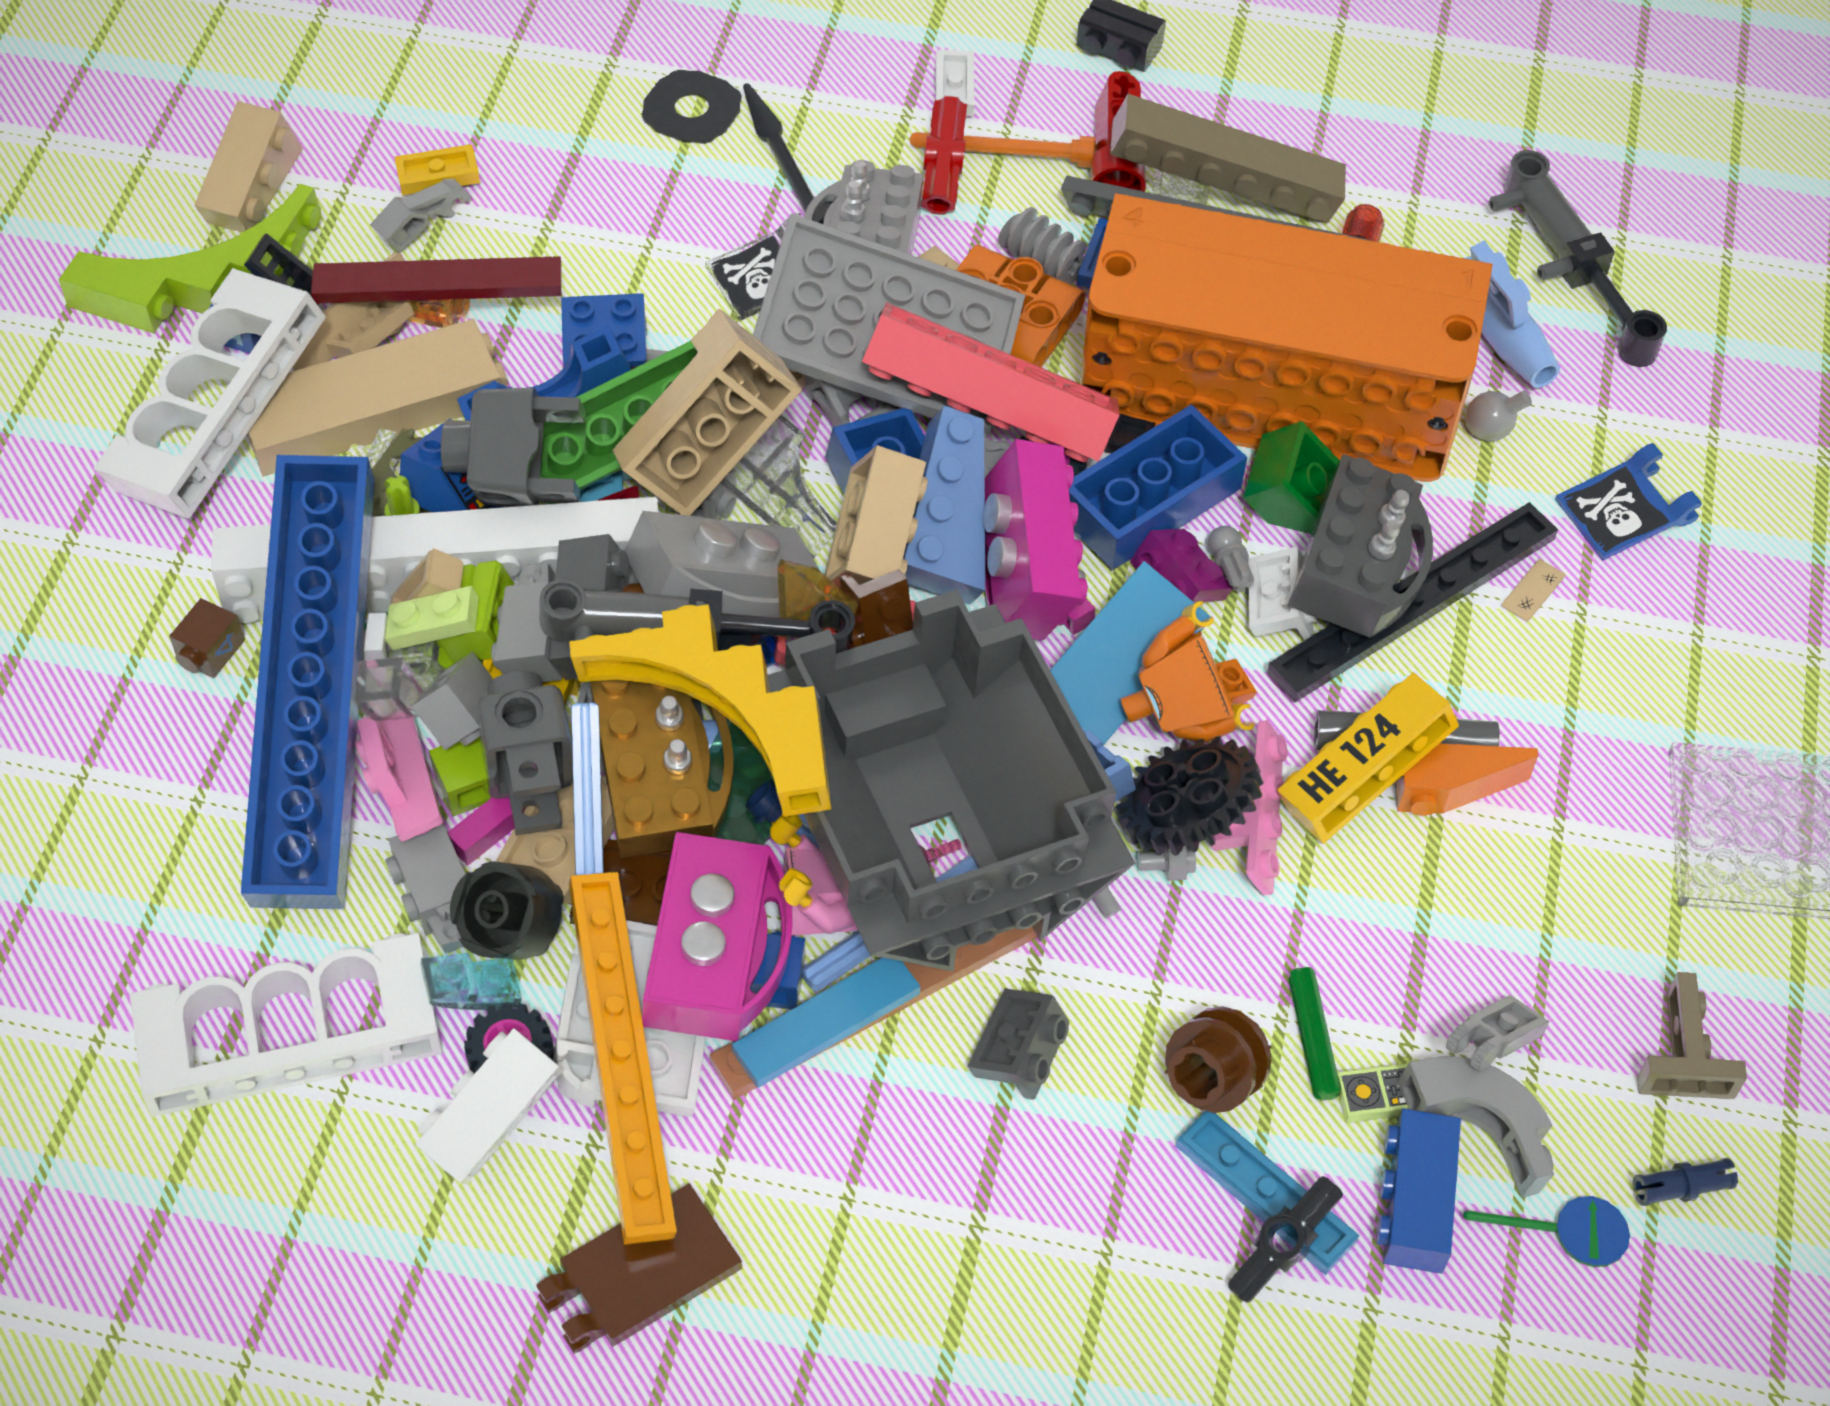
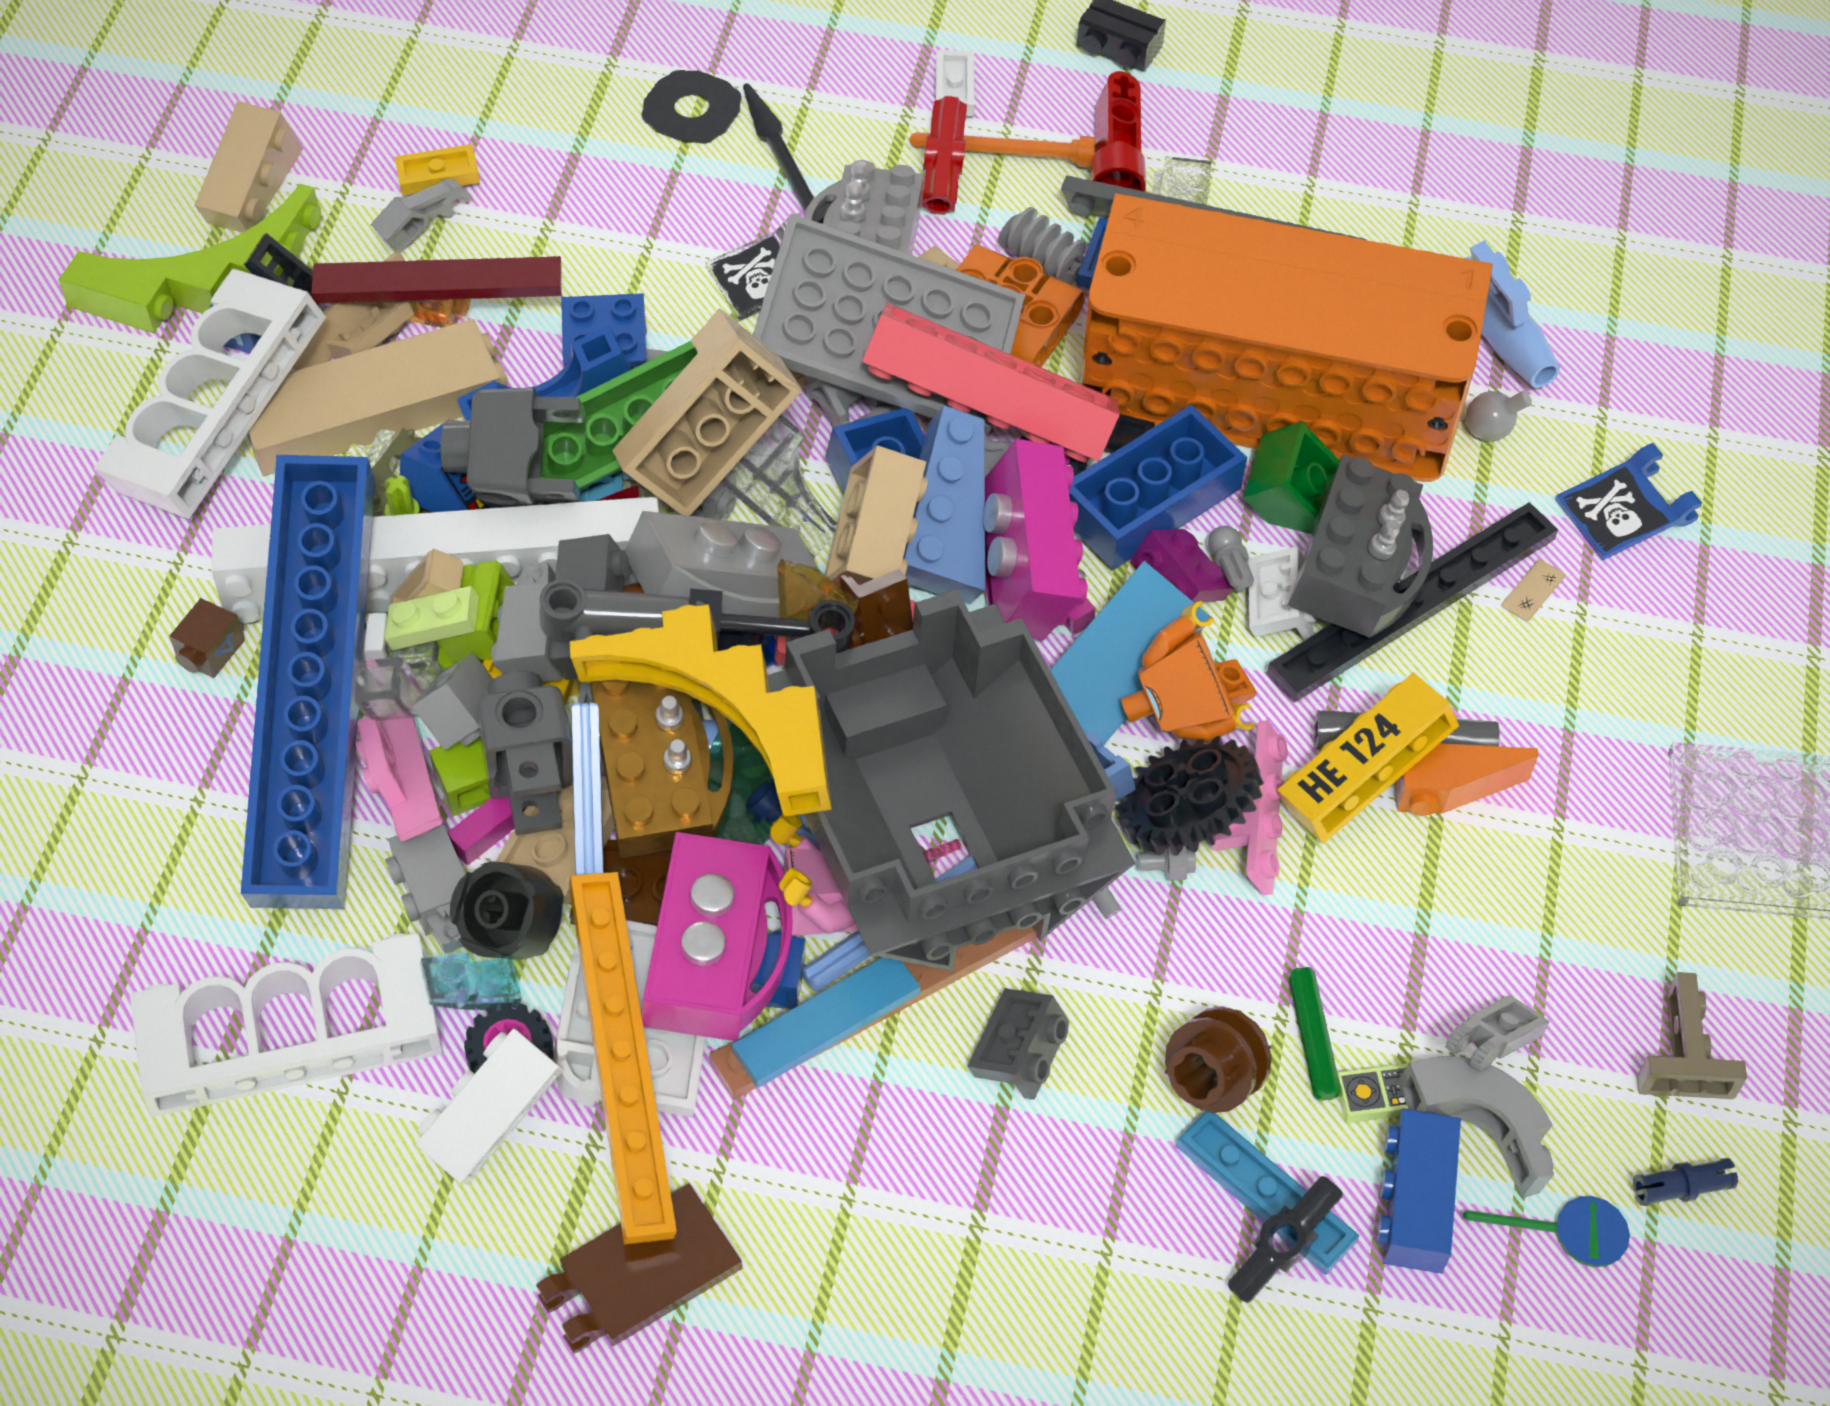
(1228, 159): dark tan brick -> none
(1364, 222): clear red brick -> none
(1582, 255): piece -> none

